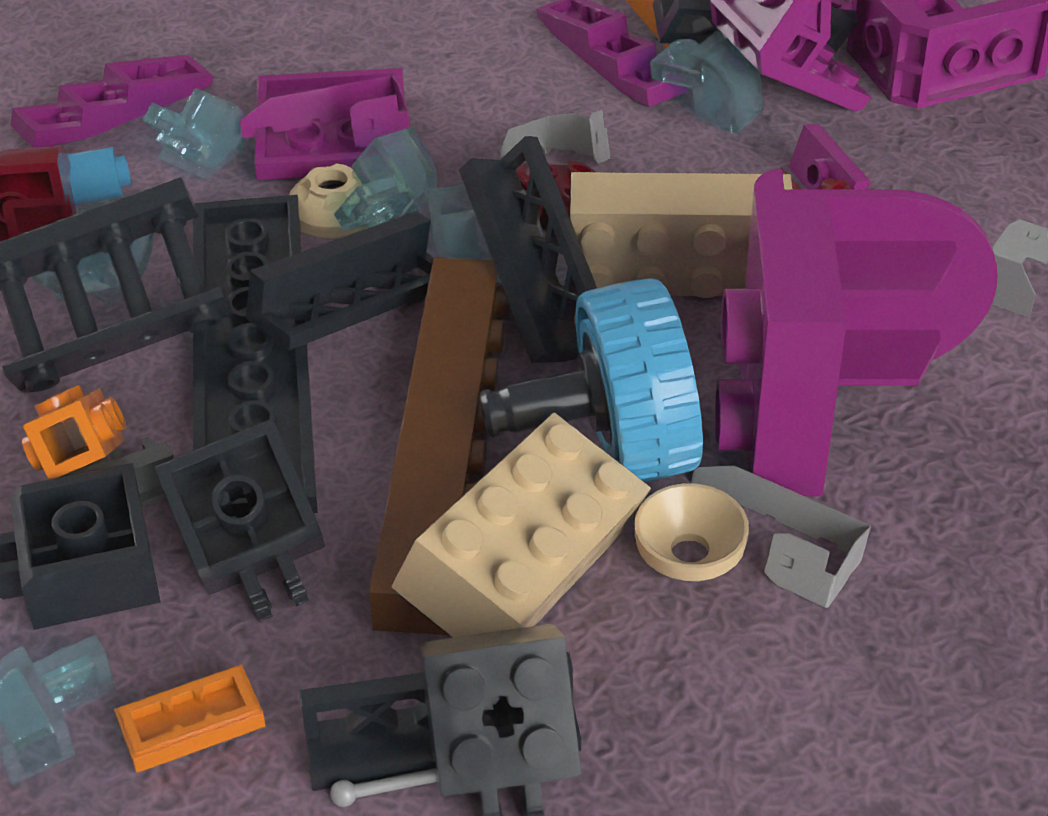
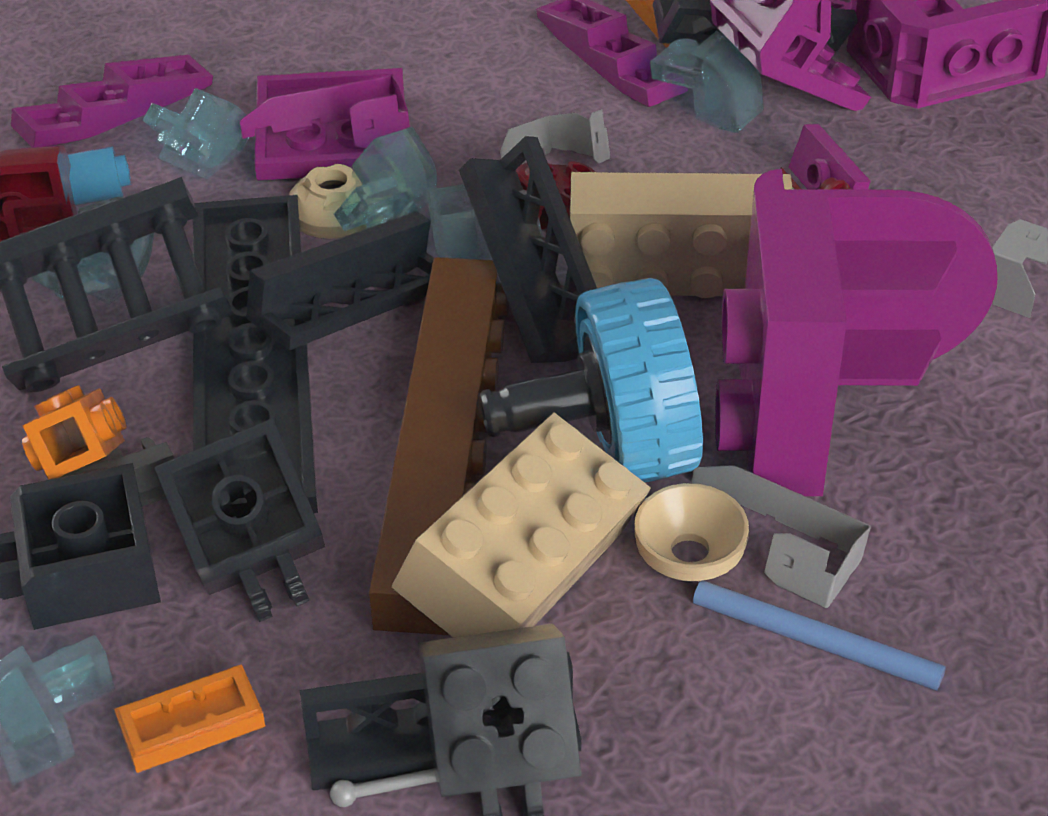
(819, 635): none -> medium blue bar

